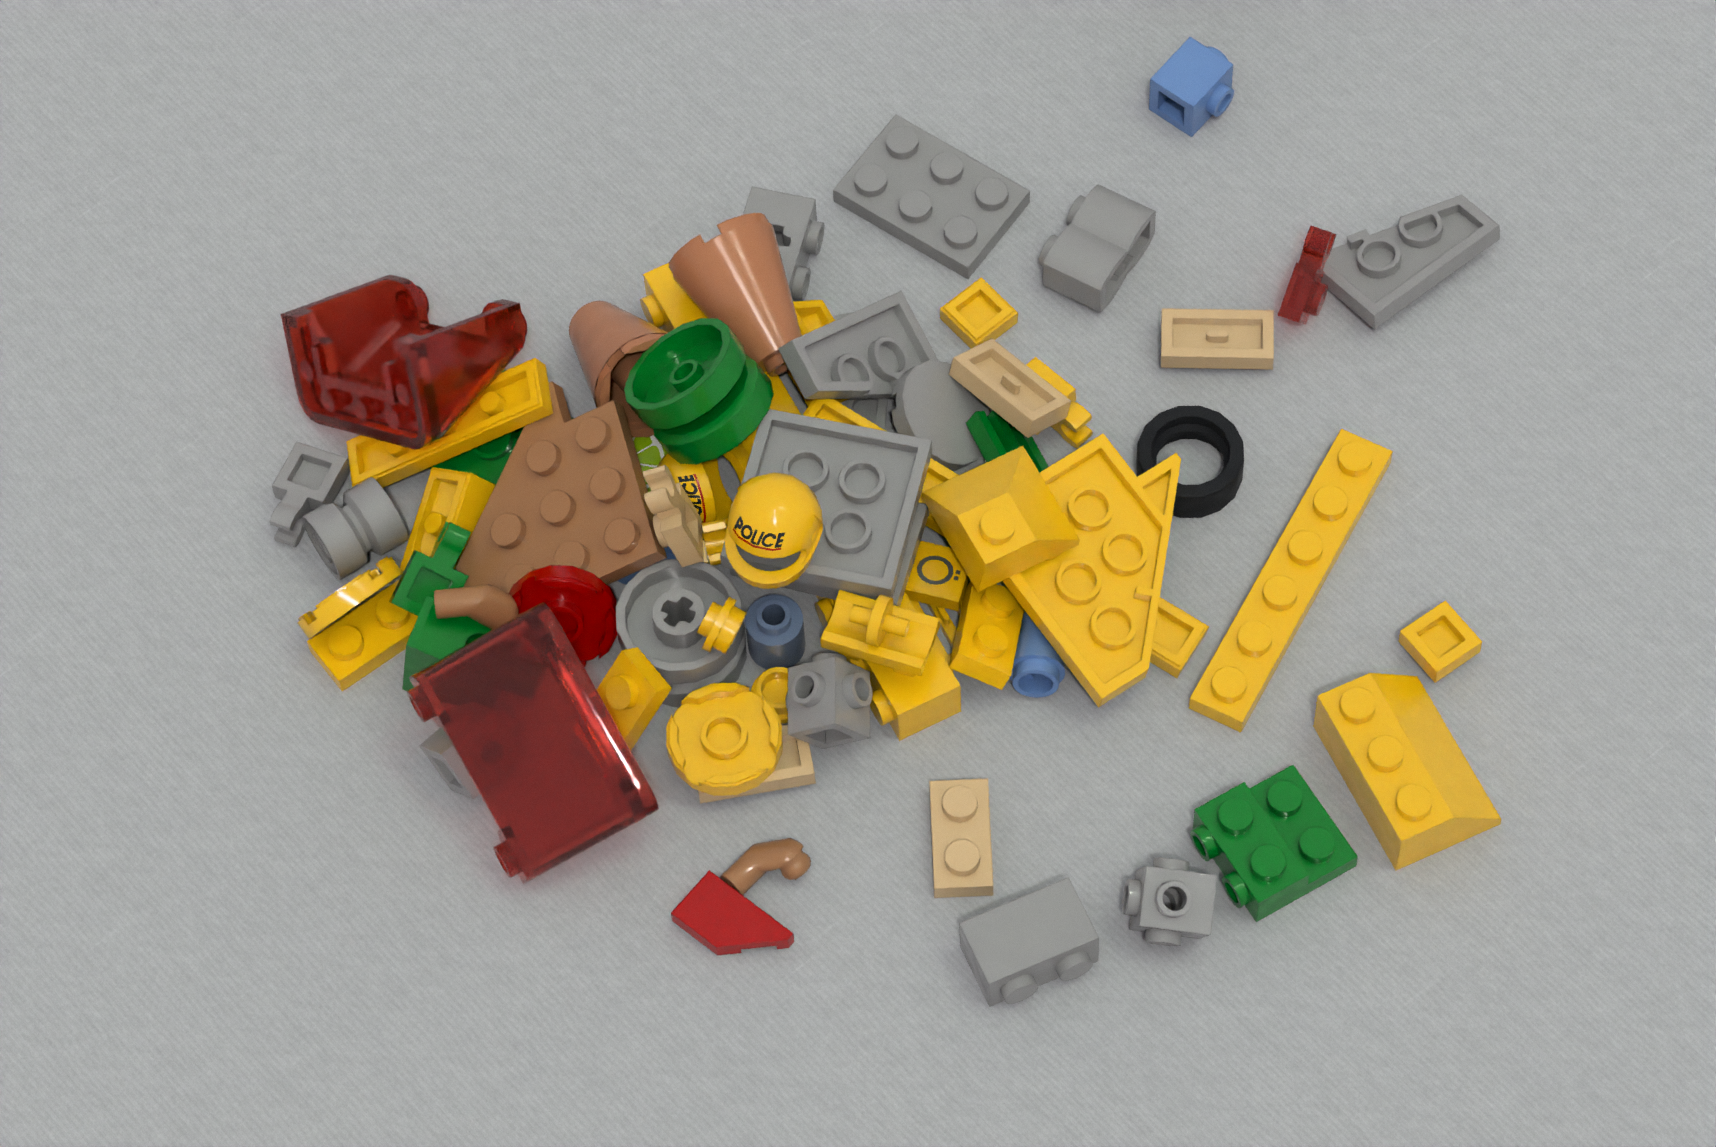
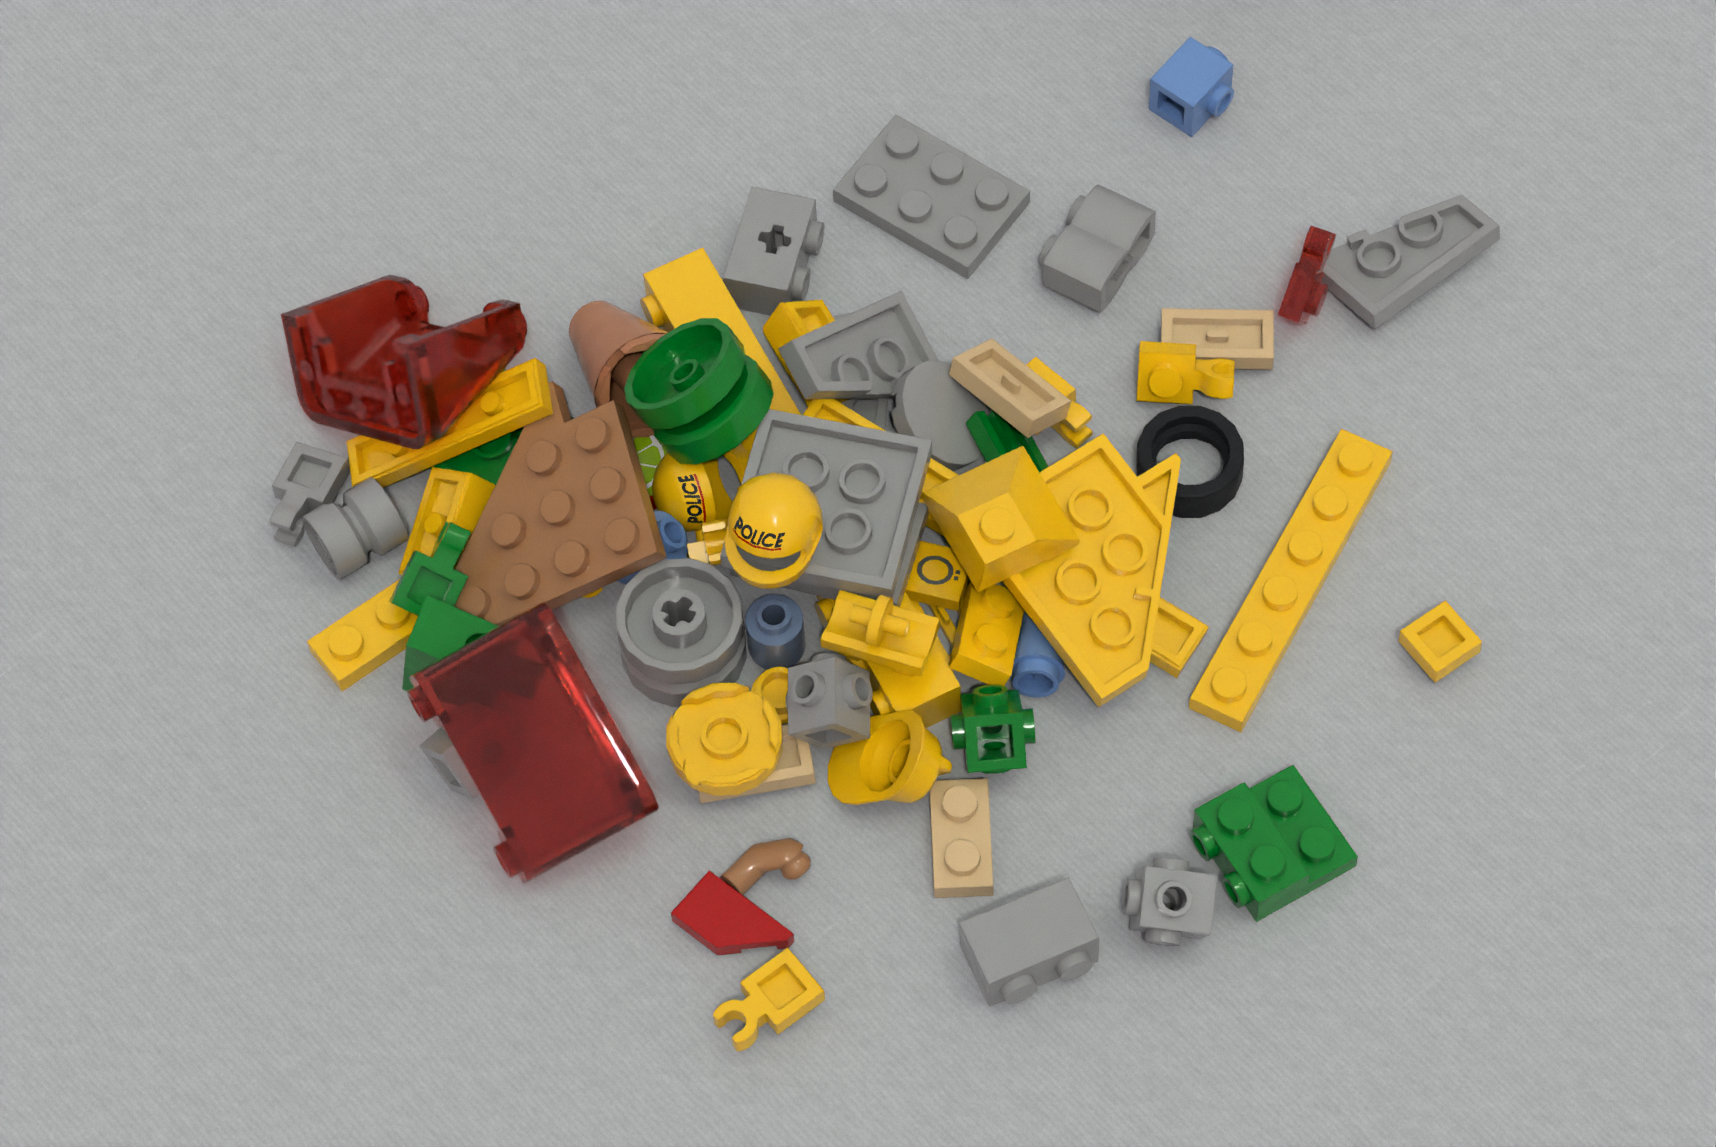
(349, 597): yellow tile -> none
(481, 603): medium nougat arm -> none
(579, 603): red tile -> none
(632, 693): yellow plate -> none
(675, 517): tan plate -> none
(721, 625): yellow plate -> none
(743, 285): nougat cone -> none
(774, 995): none -> yellow plate
(891, 765): none -> yellow piece
(978, 314): yellow tile -> none
(997, 747): none -> green brick
(1171, 374): none -> yellow plate
(1402, 766): yellow slope -> none

